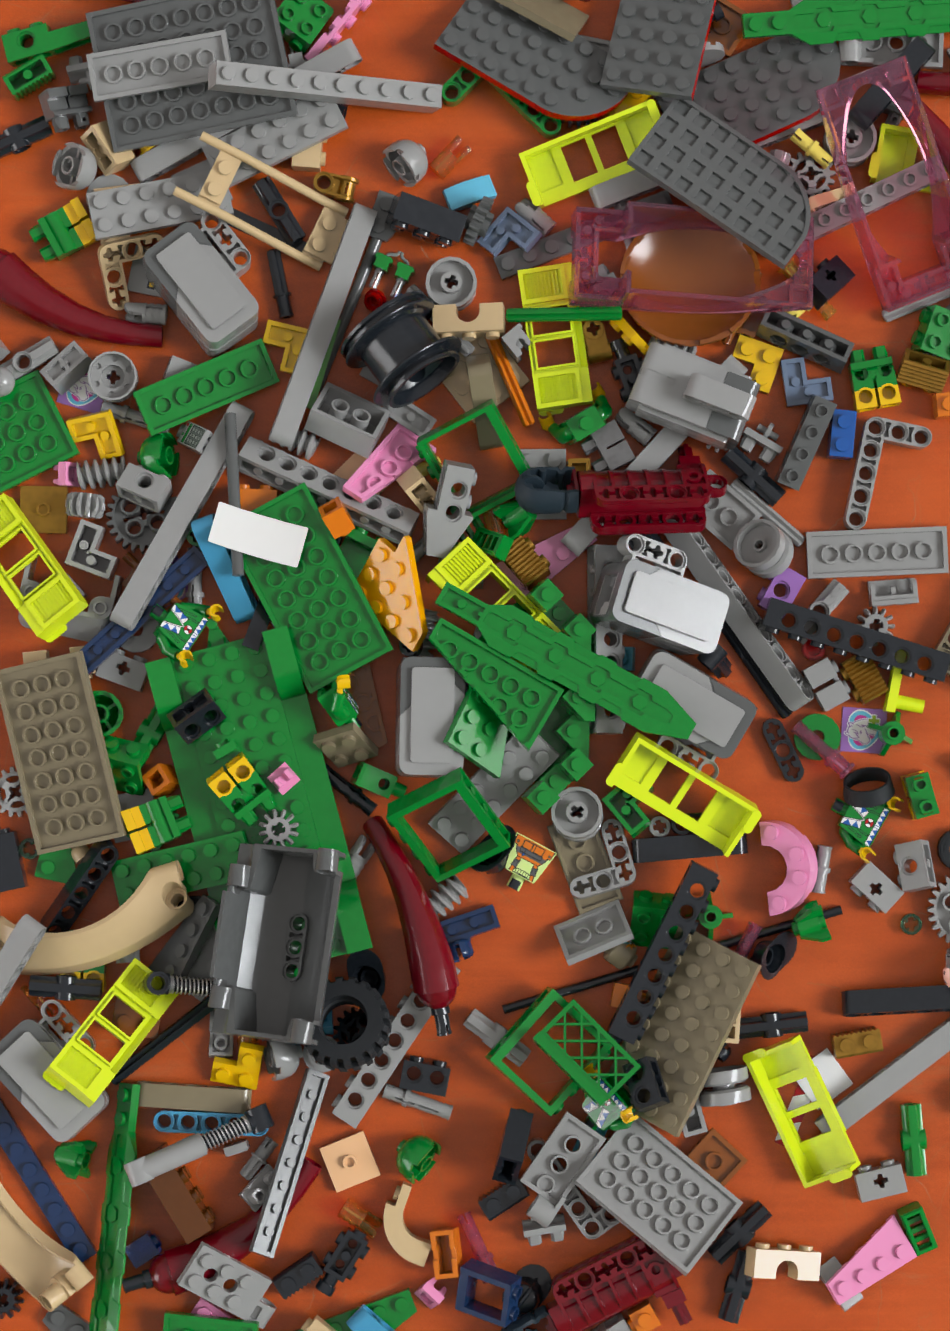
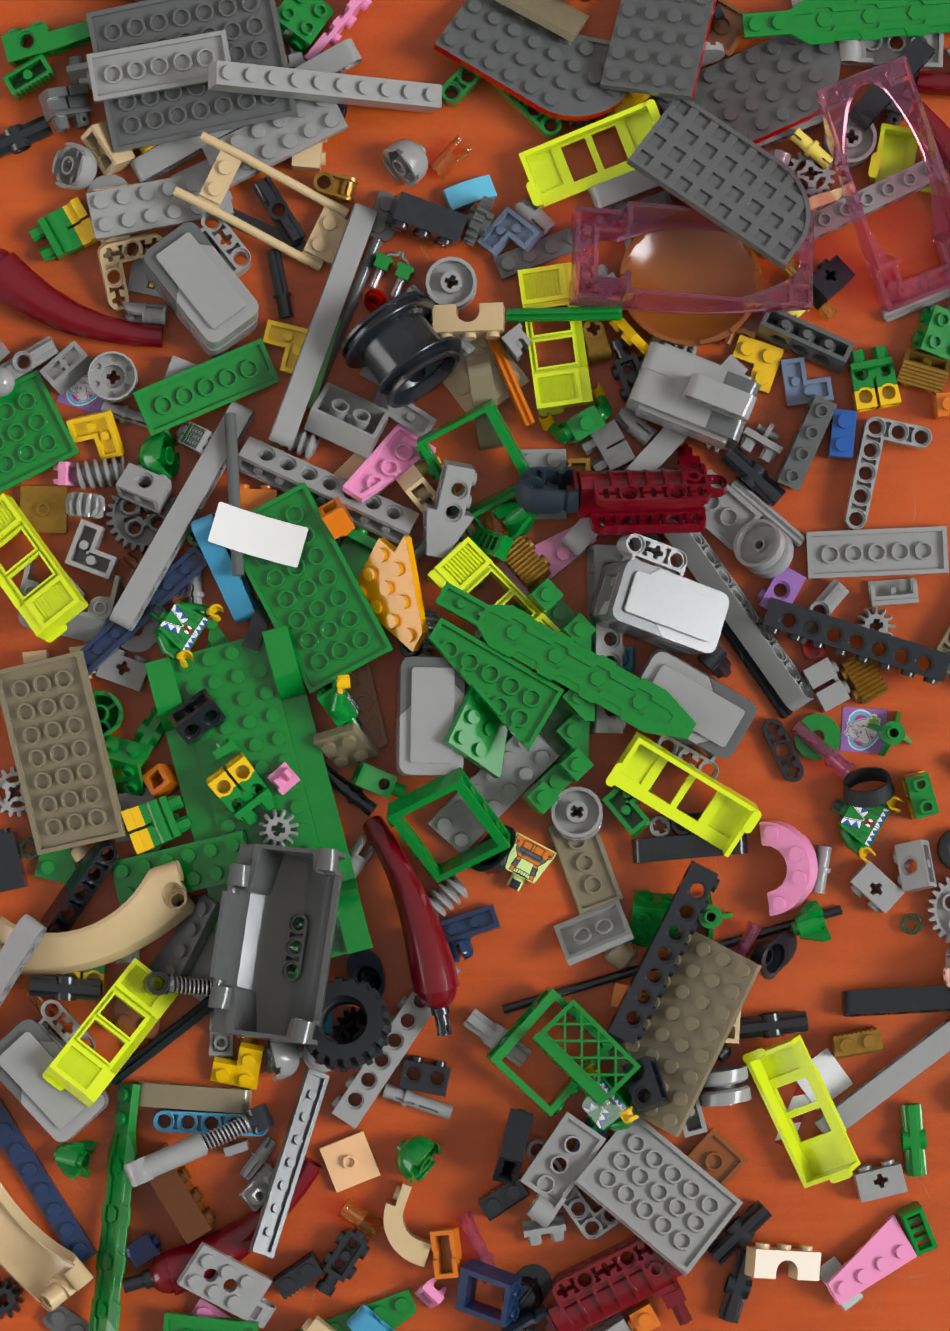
(612, 872): light grey beam -> none
(893, 699): neon yellow piece -> none

